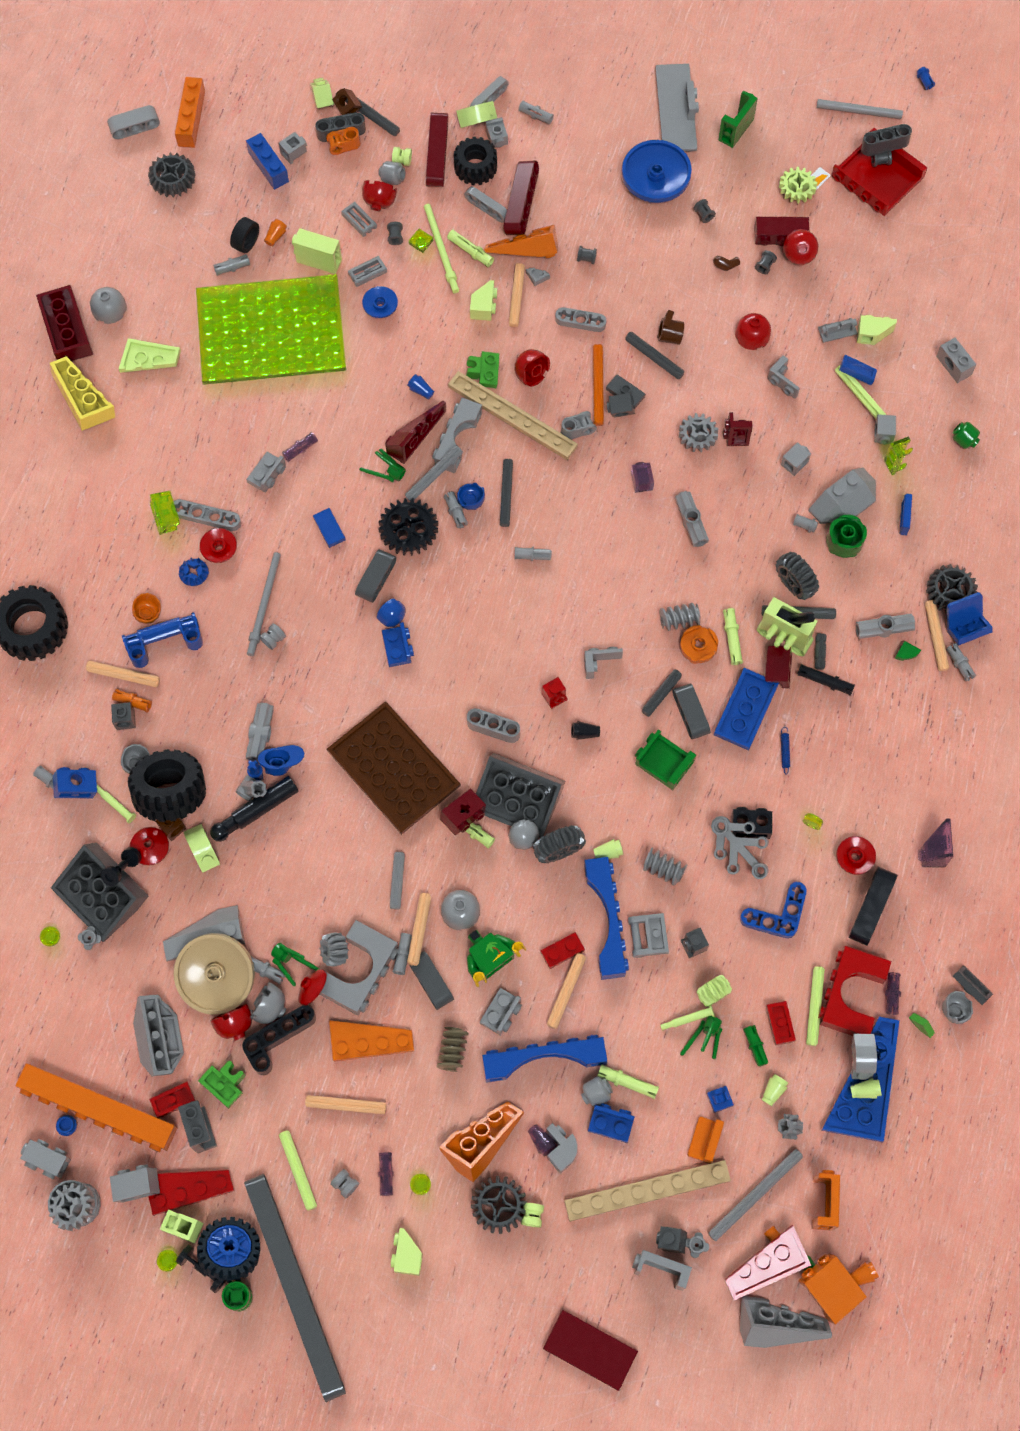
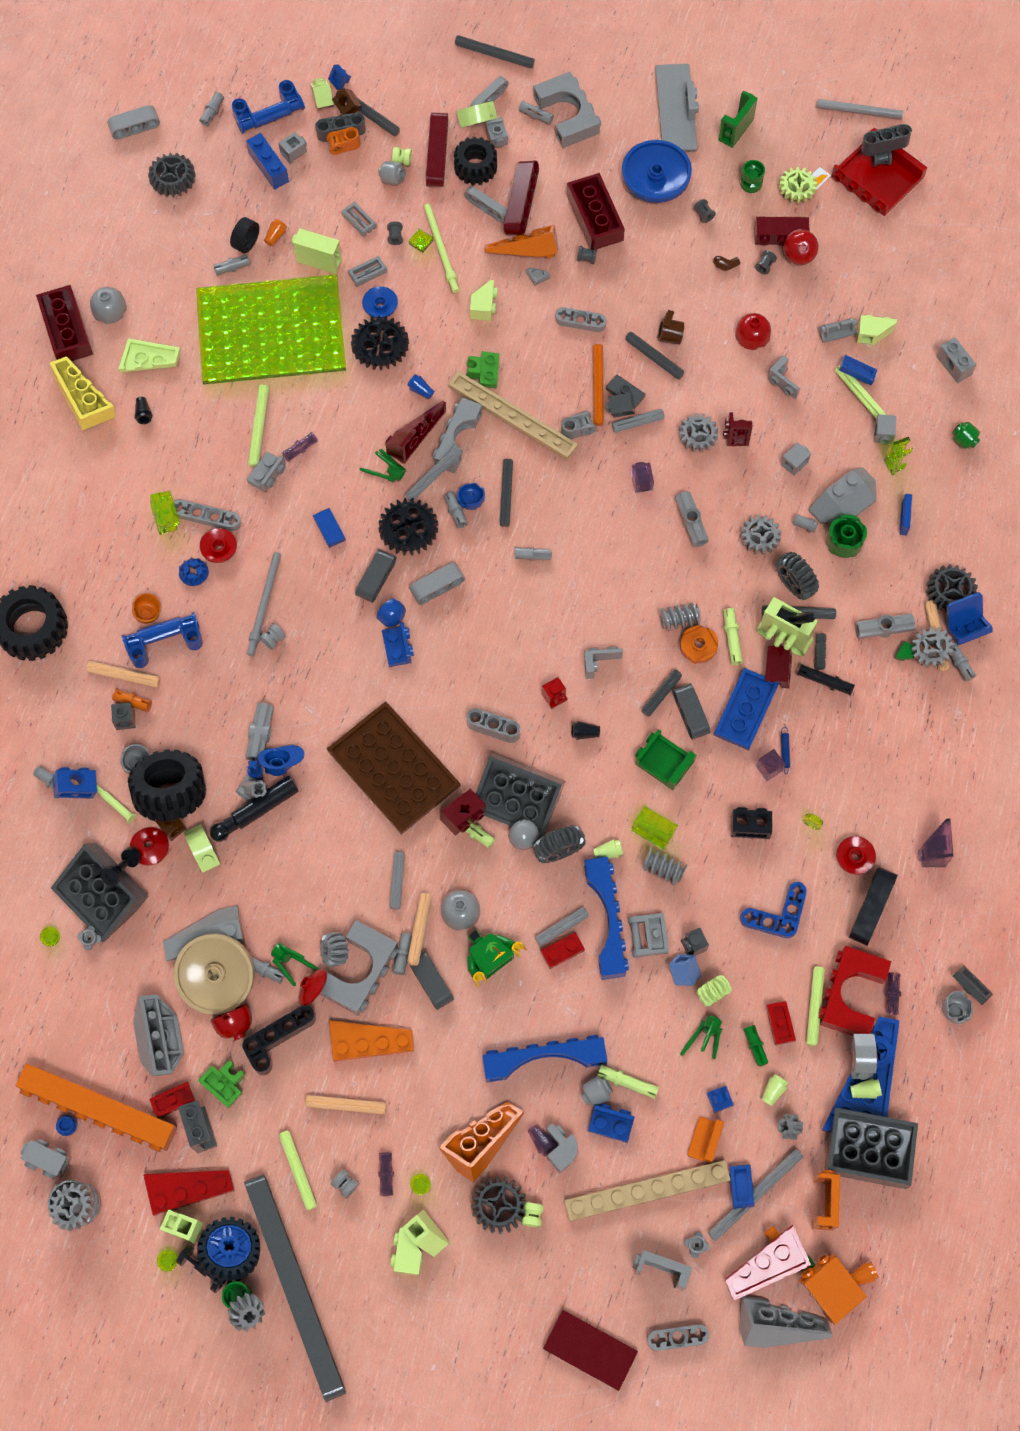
(134, 1184): light grey brick -> none
(142, 411): none -> black cone
(190, 112): orange brick -> none
(211, 109): none -> light grey pin
(246, 1312): none -> light grey gear
(258, 425): none -> yellowish green axle
(268, 1005): light grey cylinder -> none
(290, 102): none -> blue piece
(338, 77): none -> blue tile
(364, 339): none -> black gear
(378, 194): red cylinder -> none
(425, 1234): none -> yellowish green slope
(437, 583): none -> light grey beam
(452, 1049): dark tan piece -> none
(476, 252): yellowish green pin -> none
(494, 51): none -> dark grey axle
(500, 1012): light grey bracket -> none
(516, 295): light nougat axle -> none
(531, 367): red cylinder -> none
(561, 926): none -> light grey axle
(566, 89): none -> light grey arch
(566, 990): light nougat axle -> none
(595, 211): none -> dark red brick
(638, 420): none -> light grey axle
(654, 827): none -> clear neon green hinge
(661, 1334): none -> light grey beam
(671, 1240): dark grey brick -> none
(684, 969): none -> medium blue panel
(689, 1018): yellowish green piece -> none
(738, 844): light grey plant -> none
(742, 1186): none -> blue tile
(752, 176): none -> green wheel
(763, 532): none -> light grey gear
(770, 765): none -> clear purple brick
(872, 1148): none -> dark grey slope
(922, 1024): bright green tile -> none
(924, 76): blue pin -> none
(932, 655): none -> light grey gear

